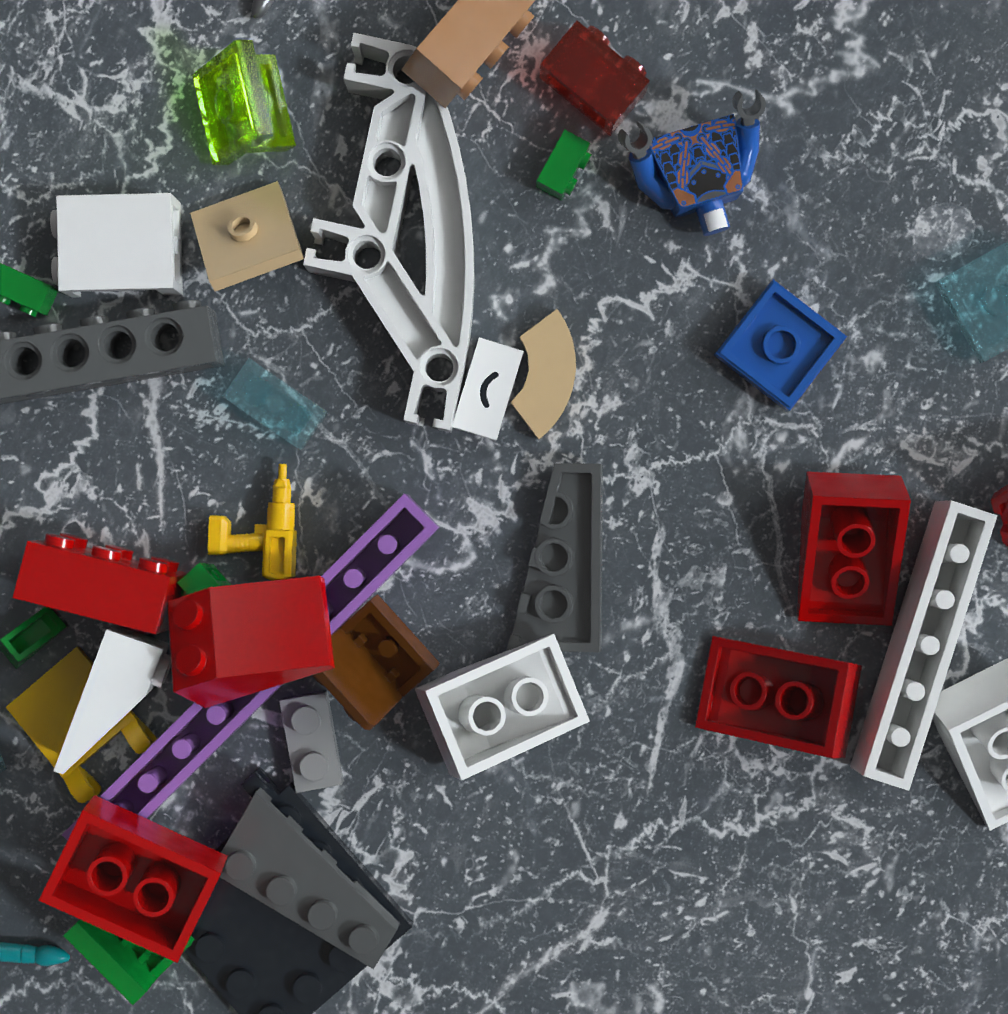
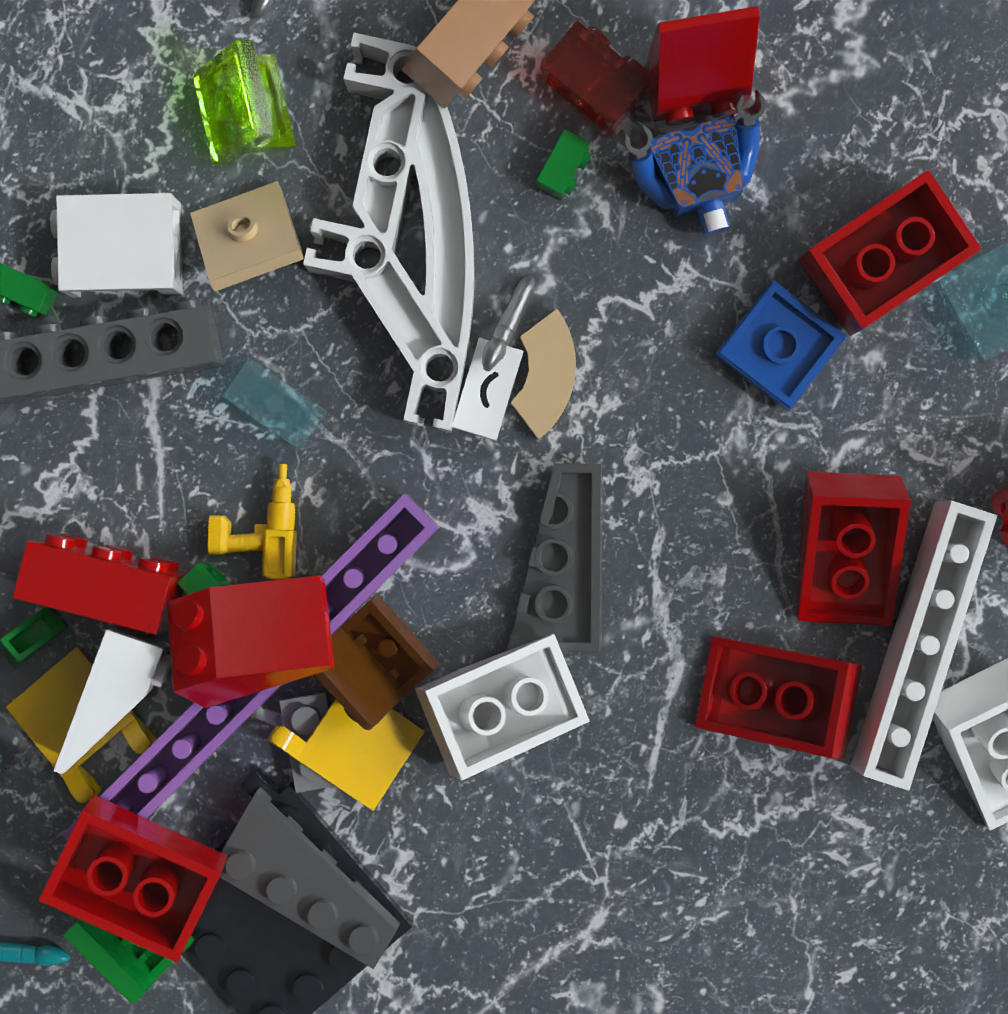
(351, 757): none -> yellow flag
(496, 348): none -> flat silver piece
(701, 65): none -> red slope
(889, 253): none -> red brick

